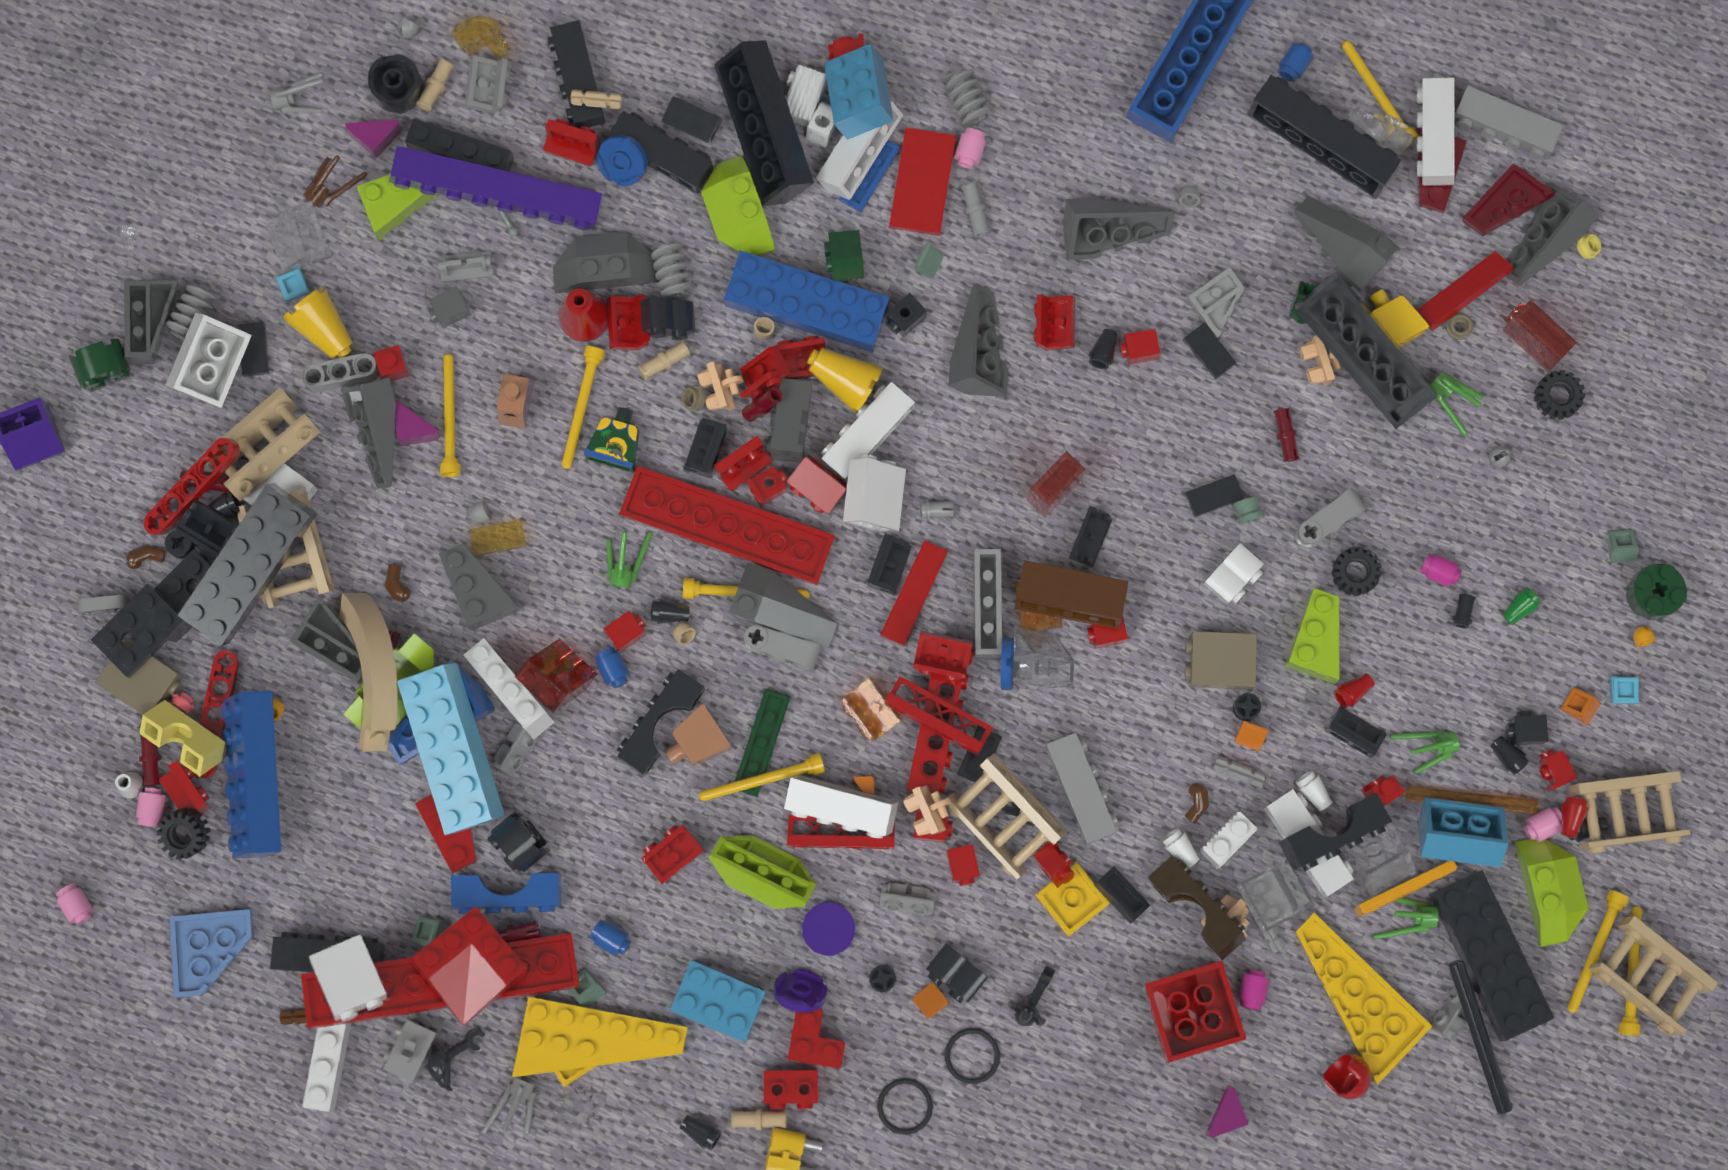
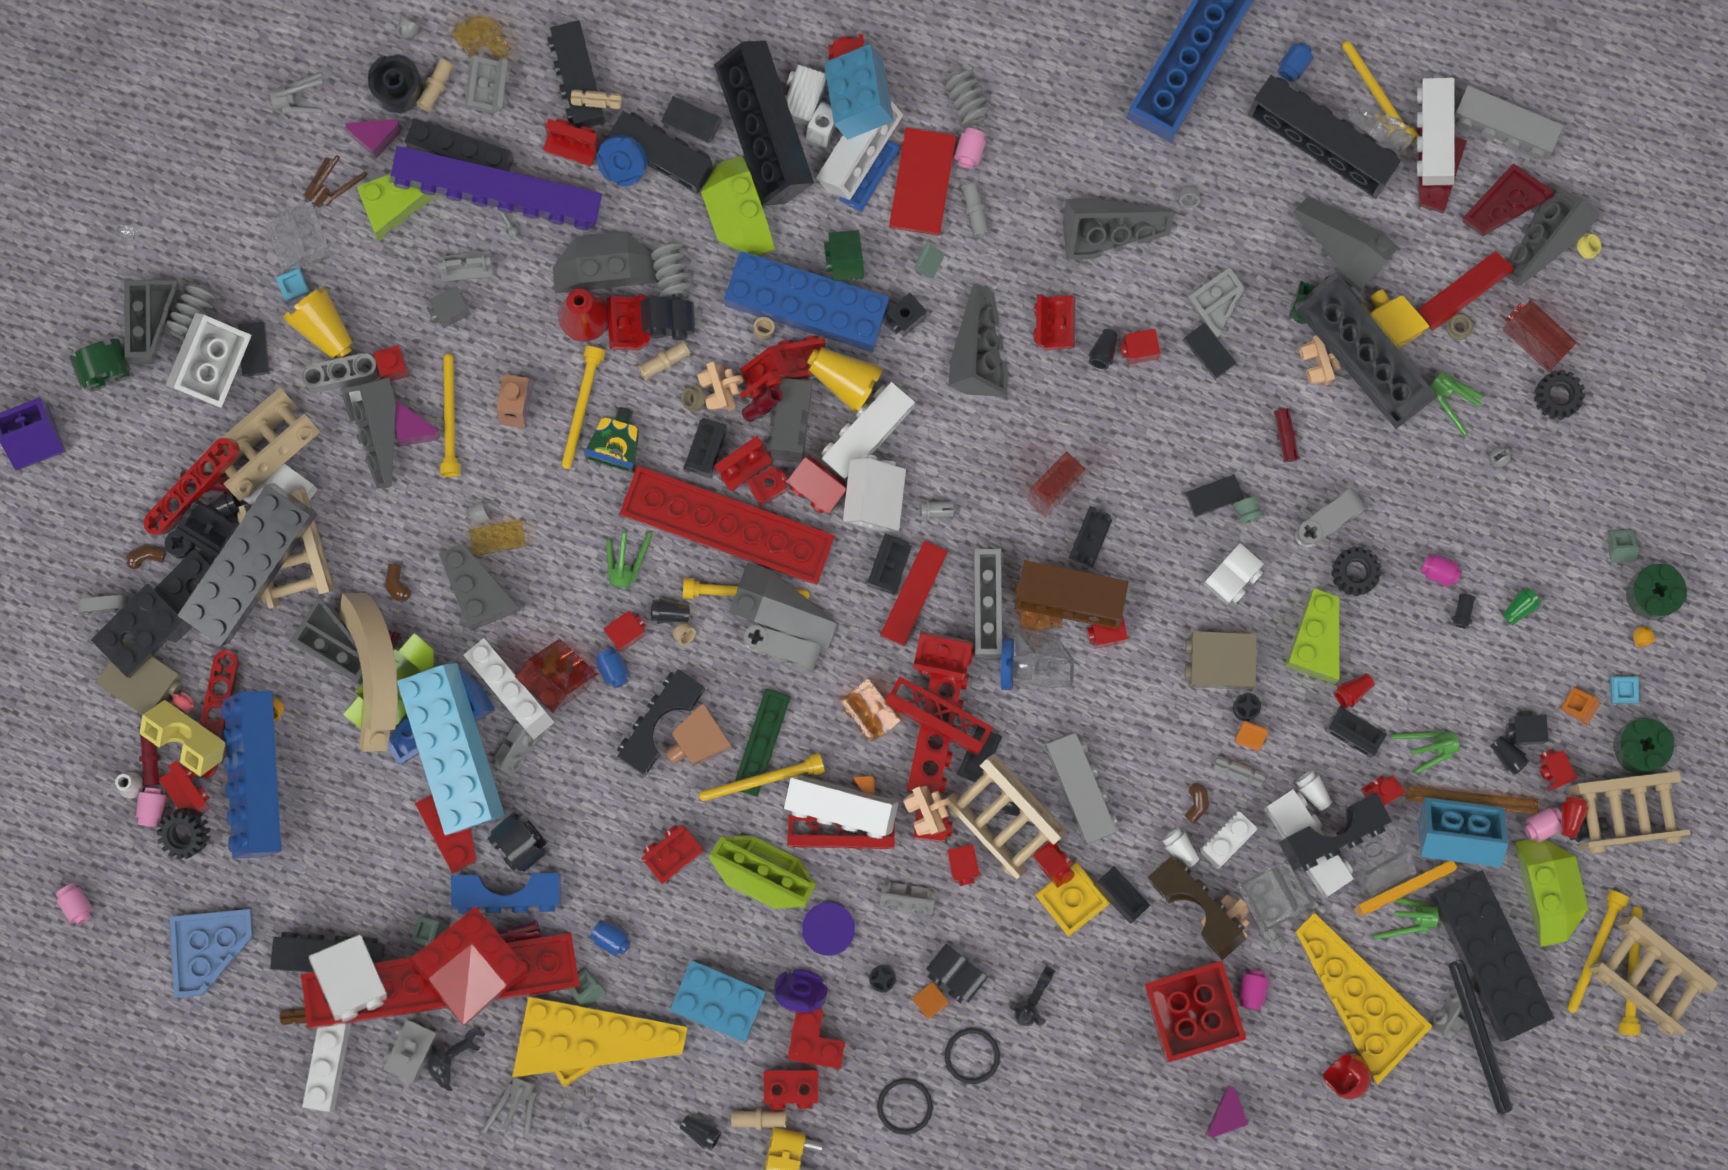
(1658, 743): none -> dark green brick

